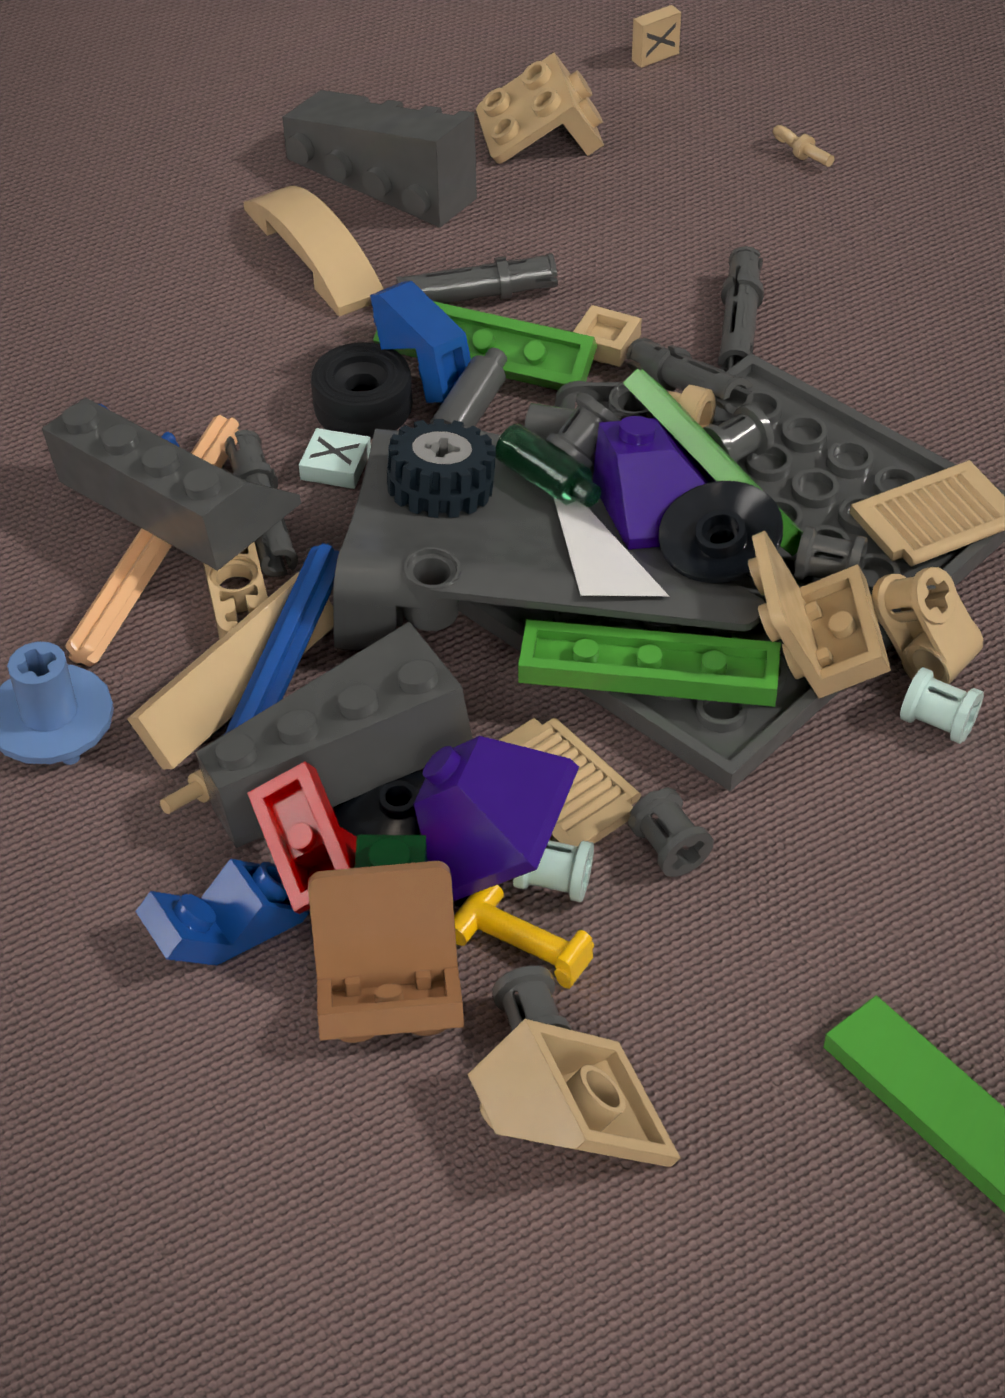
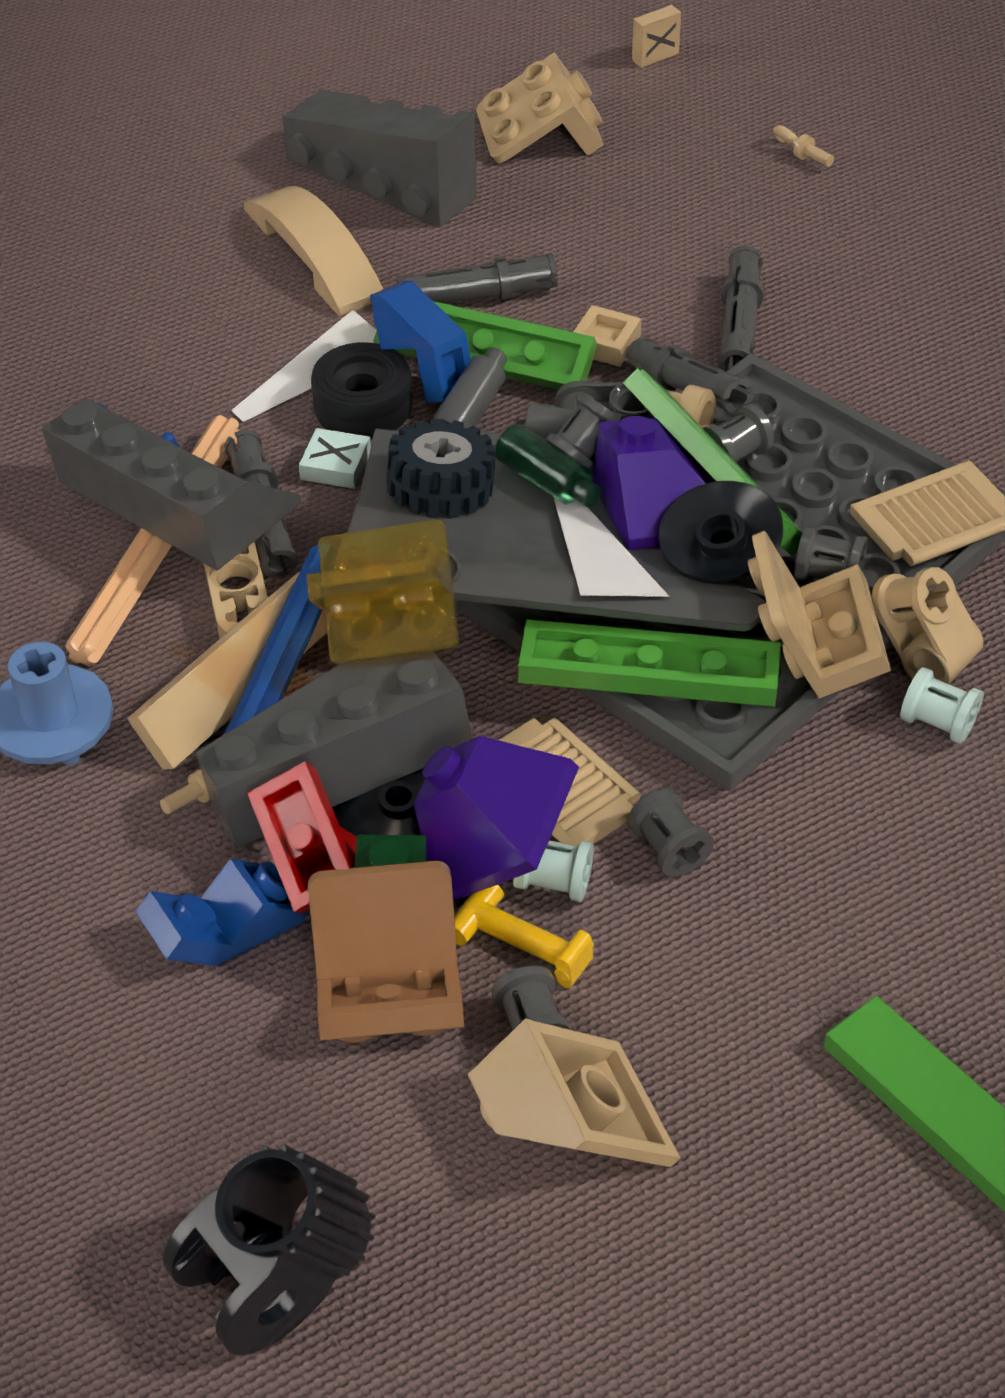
(261, 1248): none -> black piece
(296, 375): none -> white sticker
(386, 592): none -> clear yellow bracket

